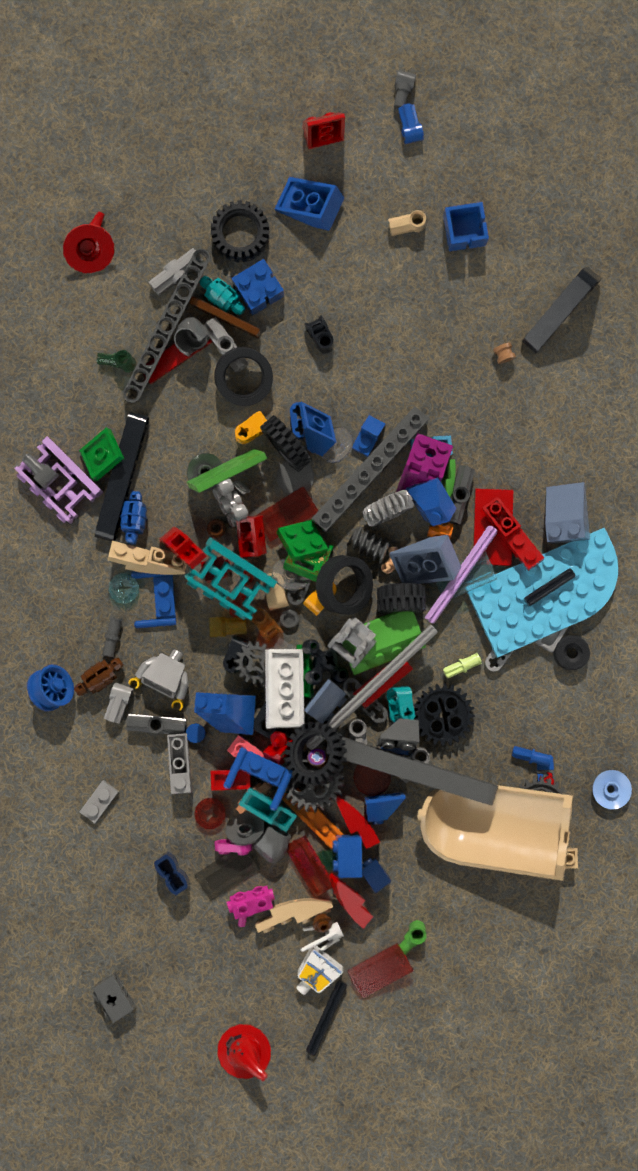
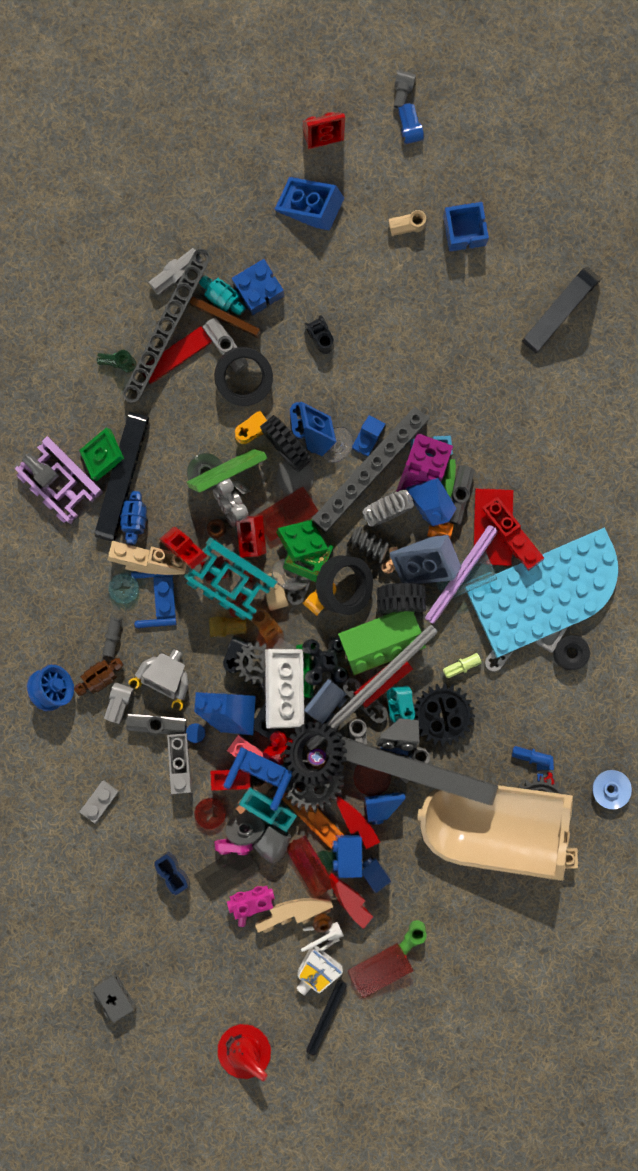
(89, 246): red piece -> none
(191, 336): dark grey piece -> none
(230, 212): black tyre -> none
(289, 619): dark grey tile -> none
(359, 636): light grey piece -> none
(504, 353): medium nougat wheel -> none
(549, 587): black axle -> none
(566, 513): sand blue slope -> none

